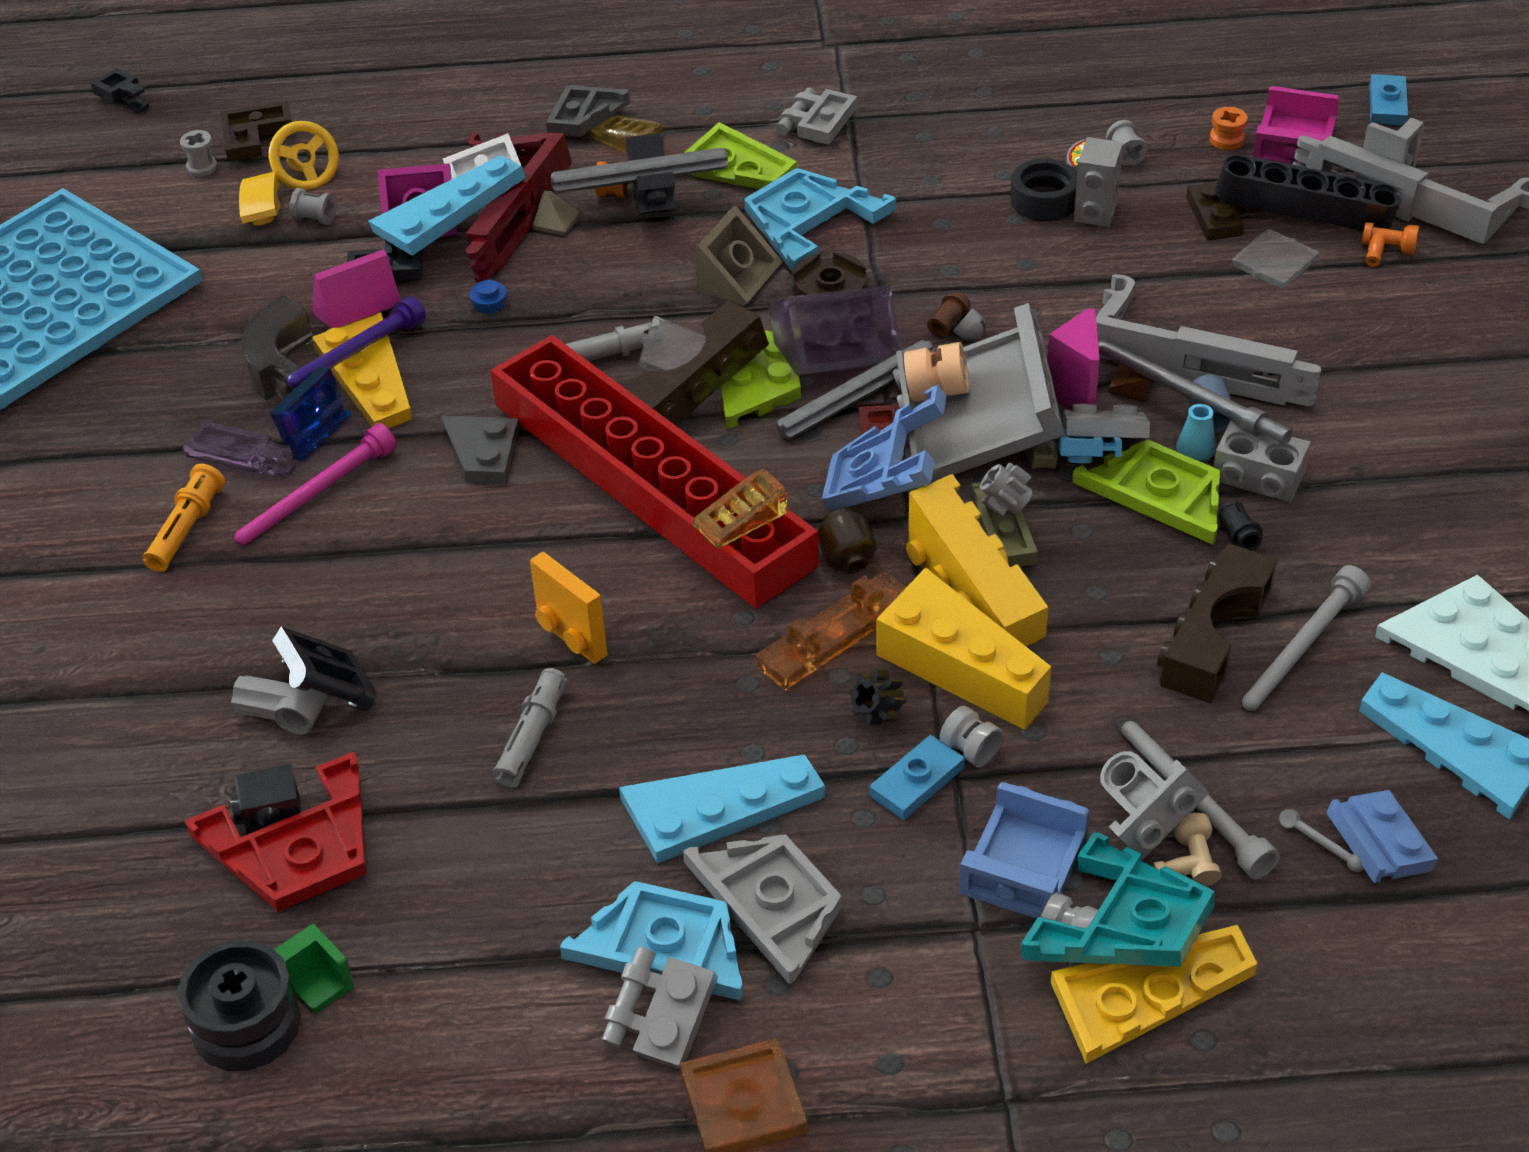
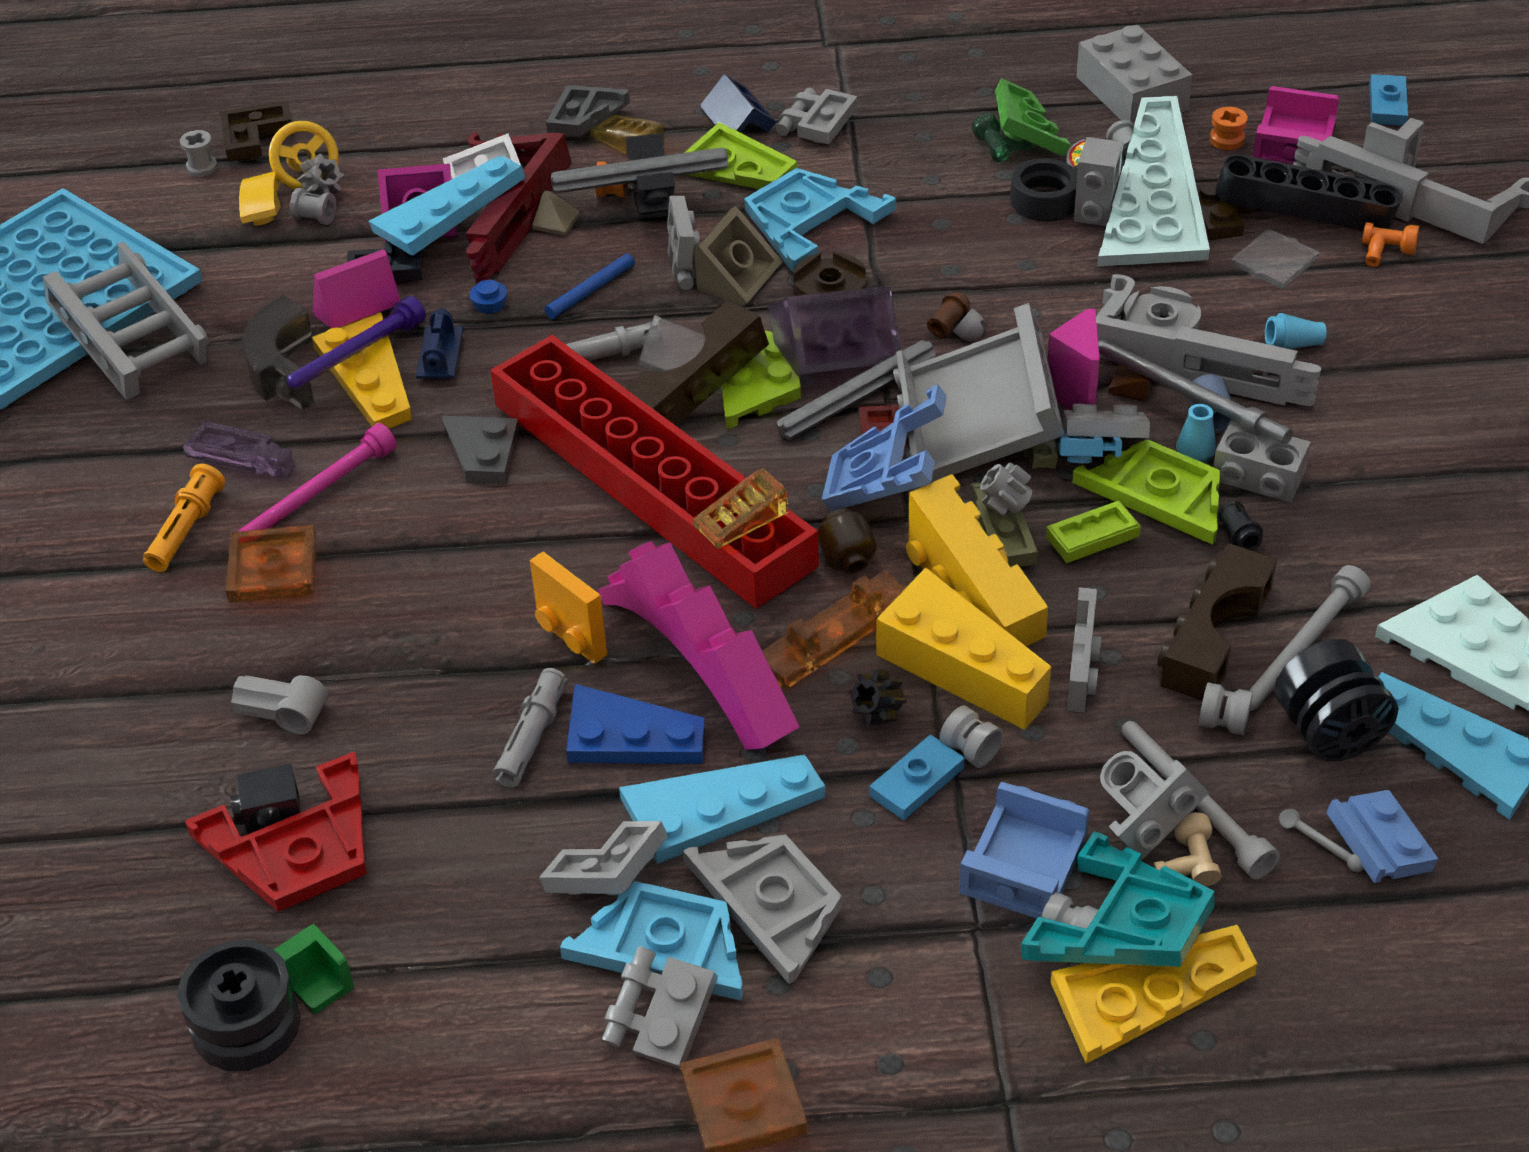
(106, 346): none -> light grey fence
(119, 87): black plate -> none
(271, 563): none -> clear orange plate
(310, 413): clear blue plate -> none
(320, 176): none -> light grey gear
(324, 668): black plate -> none
(439, 347): none -> dark blue hinge
(589, 286): none -> blue bar
(608, 868): none -> light grey plate
(631, 731): none -> blue wing
(681, 241): none -> light grey plate
(693, 620): none -> dark pink arch
(735, 106): none -> panel
(944, 367): light nougat wheel -> none
(987, 129): none -> clear green piece
(1024, 118): none -> bright green wing
(1085, 650): none -> light grey wing
(1093, 531): none -> lime plate
(1130, 67): none -> light grey brick
(1156, 199): none -> light aqua wing
(1162, 301): none -> light grey plate
(1236, 708): none -> light grey wheel
(1293, 332): none -> medium azure cone
(1335, 700): none -> black wheel

